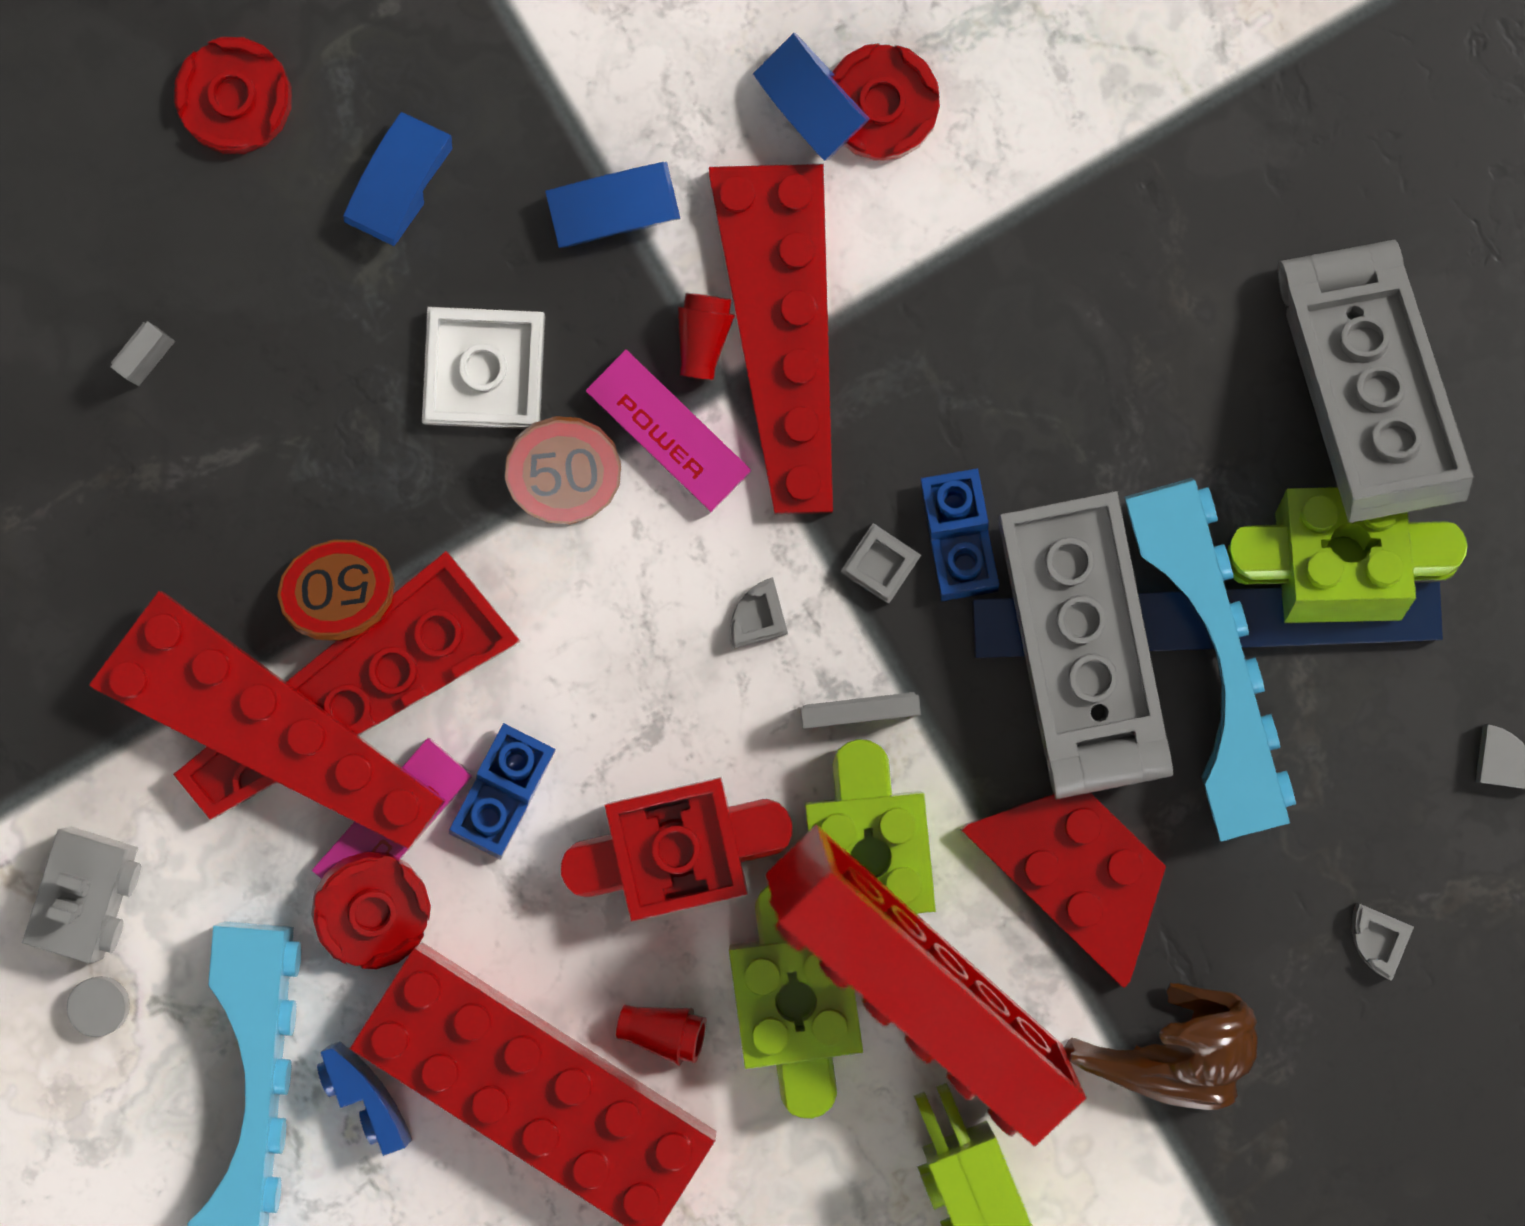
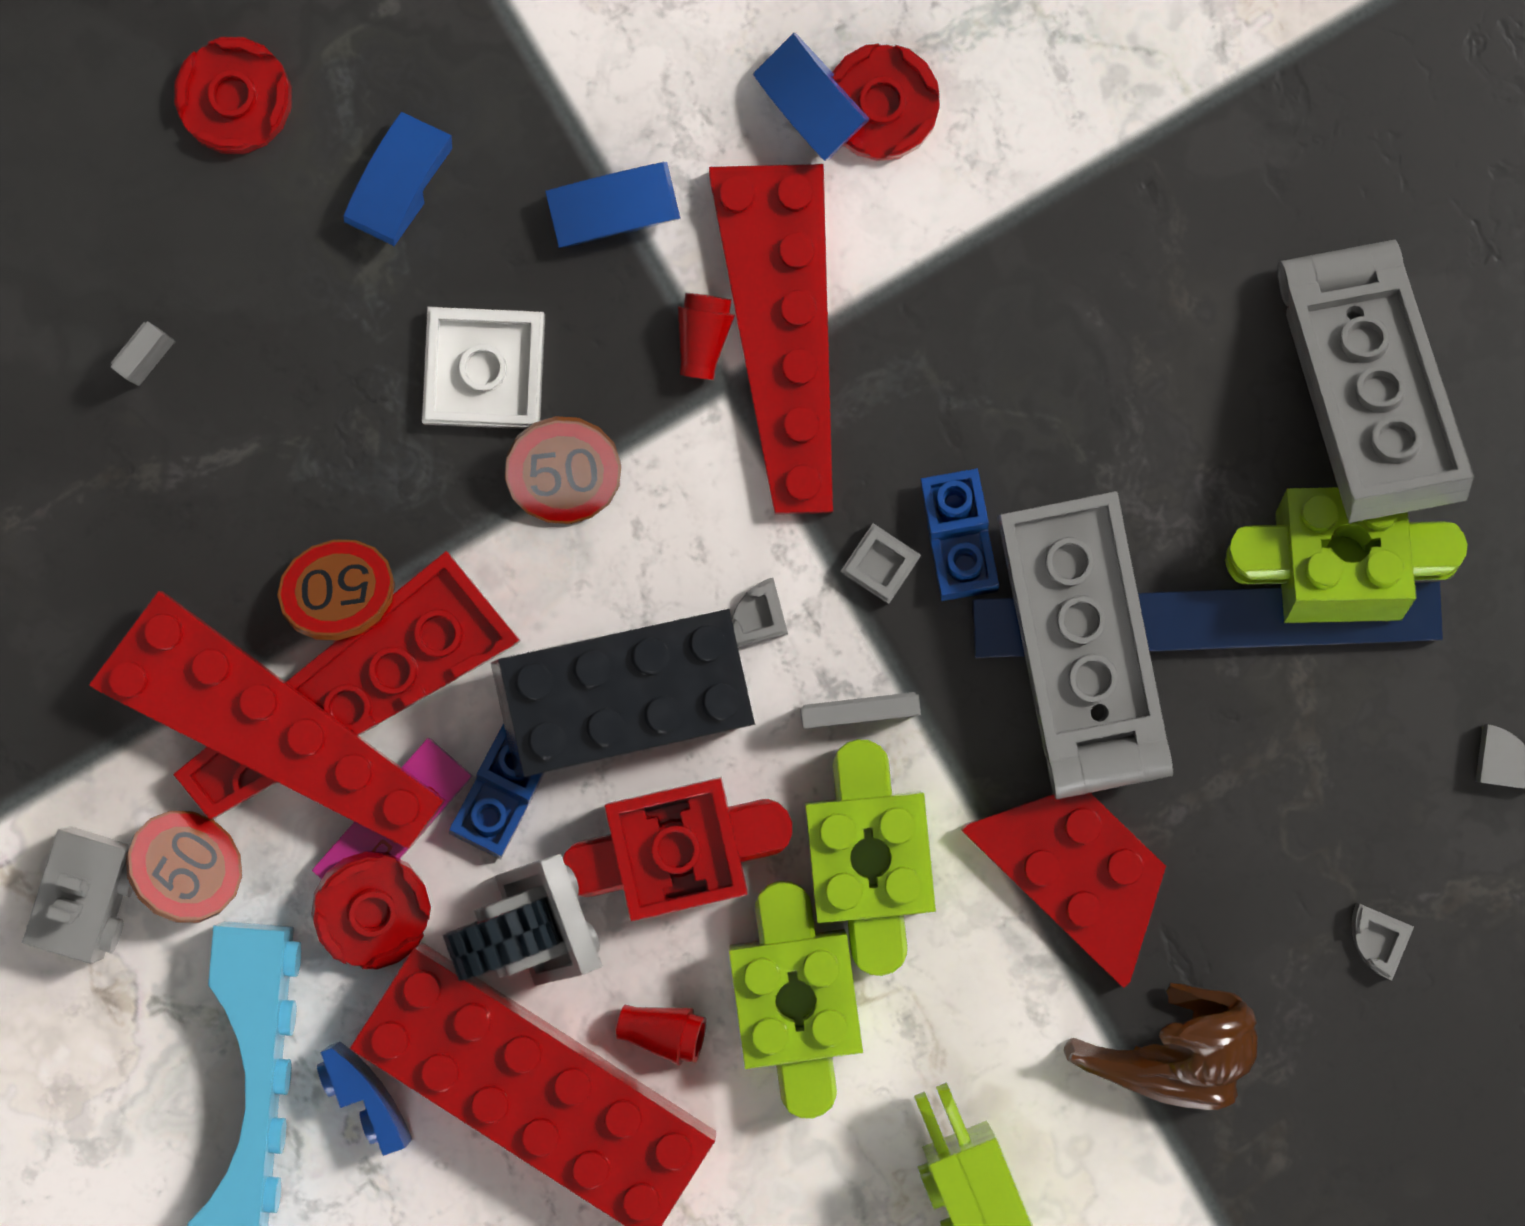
(98, 1006): light grey tile -> none
(183, 866): none -> piece
(531, 928): none -> plate
(622, 693): none -> black brick
(668, 431): dark pink tile -> none
(922, 987): red brick -> none
(1240, 774): medium azure arch -> none

